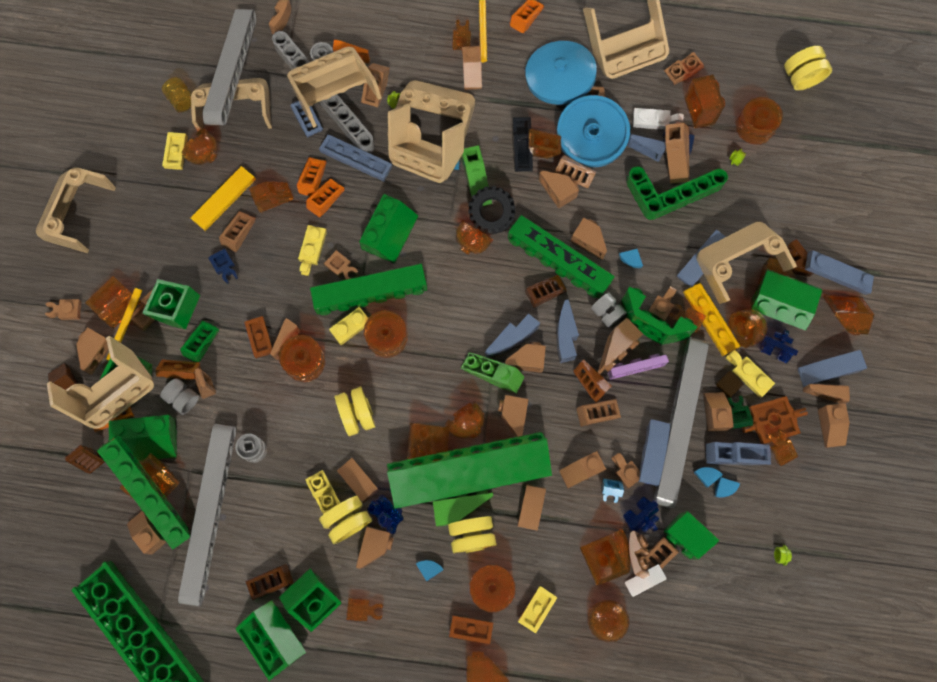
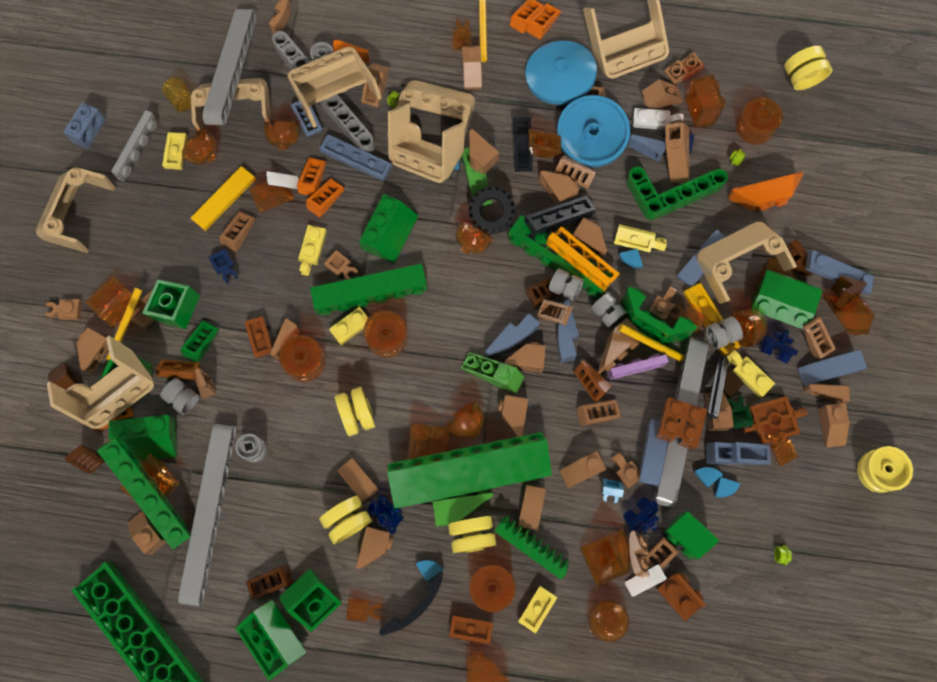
(84, 125): none -> sand blue brick
(134, 146): none -> light grey plate
(282, 134): none -> clear orange cylinder
(282, 180): none -> white sticker
(322, 491): light yellow slope -> none
(395, 625): none -> black slope
(481, 153): none -> medium nougat slope
(532, 548): none -> green gear
(539, 30): none -> orange slope
(551, 311): none -> medium nougat slope
(559, 215): none -> black gear
(566, 284): none -> light grey wheel
(580, 261): none -> light orange fence
(638, 239): none -> light yellow plate
(650, 342): none -> yellow bar
(661, 95): none -> medium nougat slope
(671, 428): none -> dark orange piece
(681, 596): none -> dark orange bracket
(717, 387): none -> black axle
(726, 331): none -> light grey wheel
(766, 193): none -> orange wedge
(828, 346): none -> medium nougat slope
(847, 290): none -> reddish brown slope
(885, 469): none -> light yellow wheel

